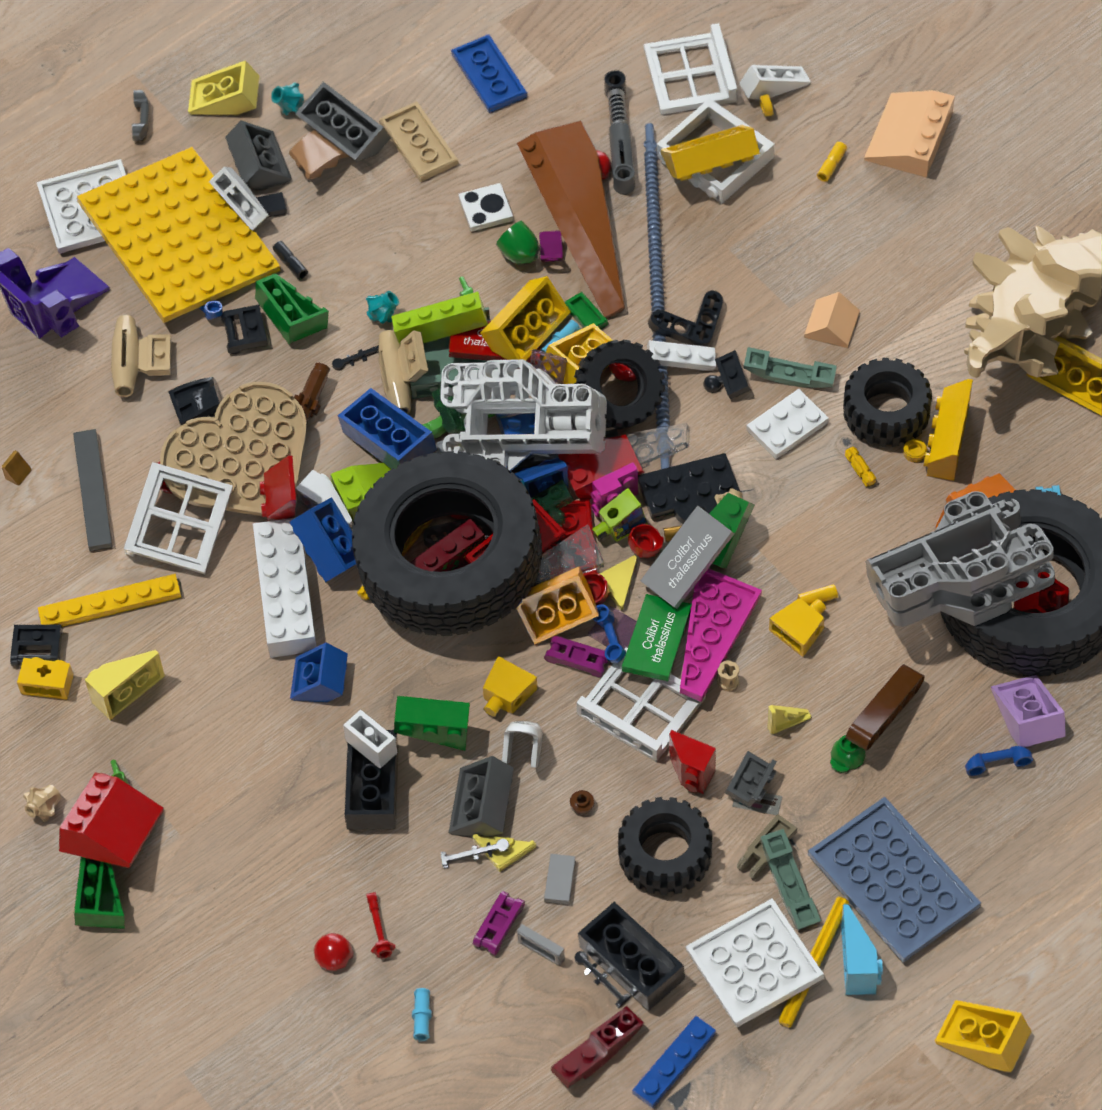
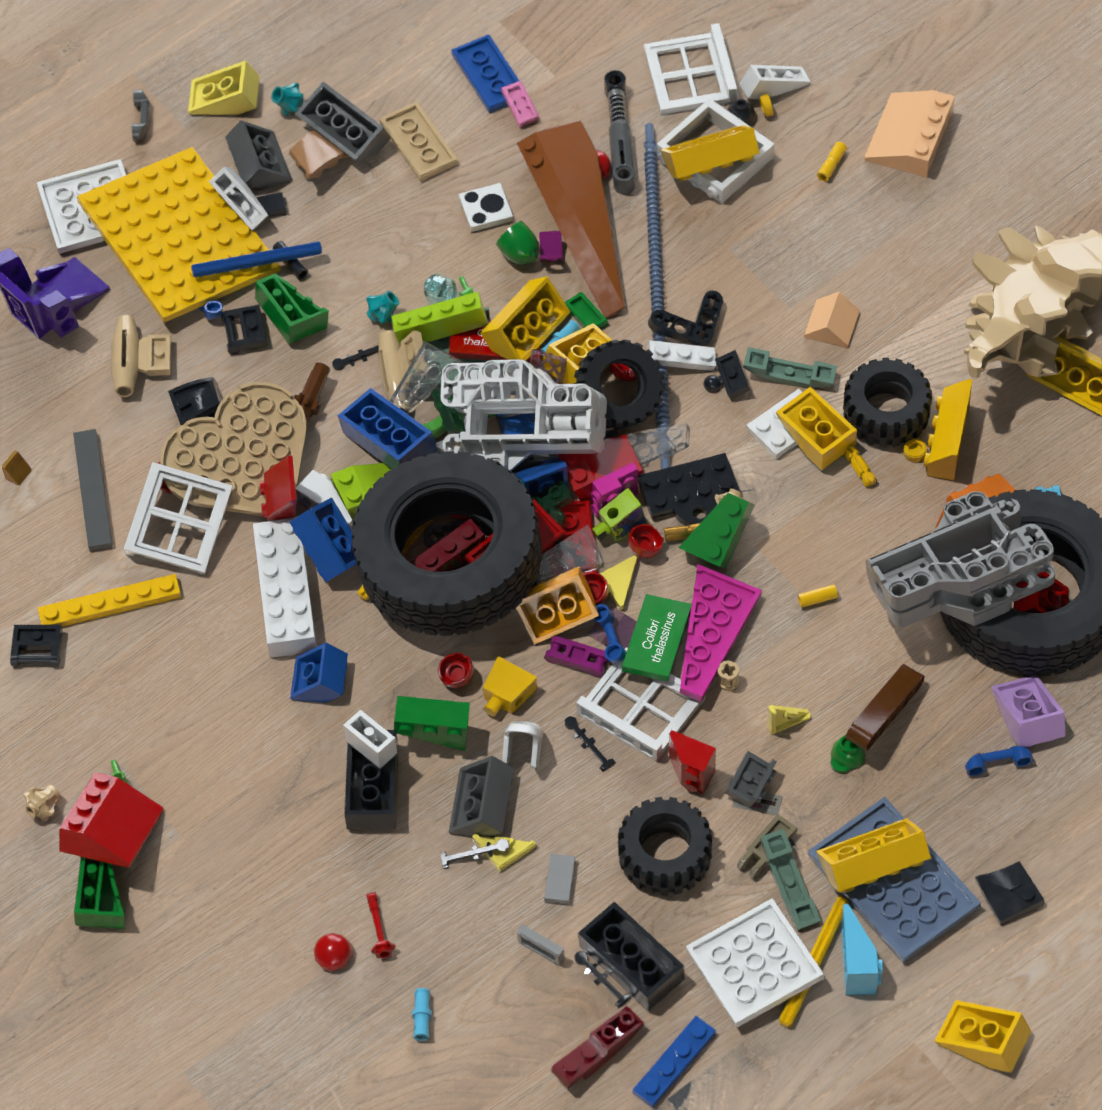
(45, 678): yellow brick -> none
(123, 681): light yellow slope -> none
(256, 259): none -> blue axle
(422, 377): none -> clear wing
(439, 288): none -> clear light blue head
(456, 670): none -> red hair
(498, 922): magenta plate -> none
(520, 104): none -> bright pink plate
(571, 723): none -> black piece
(582, 808): reddish brown plate -> none
(687, 557): light grey tile -> none
(743, 111): none -> black brick
(798, 624): yellow torso -> none
(817, 428): none -> yellow slope
(874, 855): none -> yellow slope
(1009, 892): none -> black plate

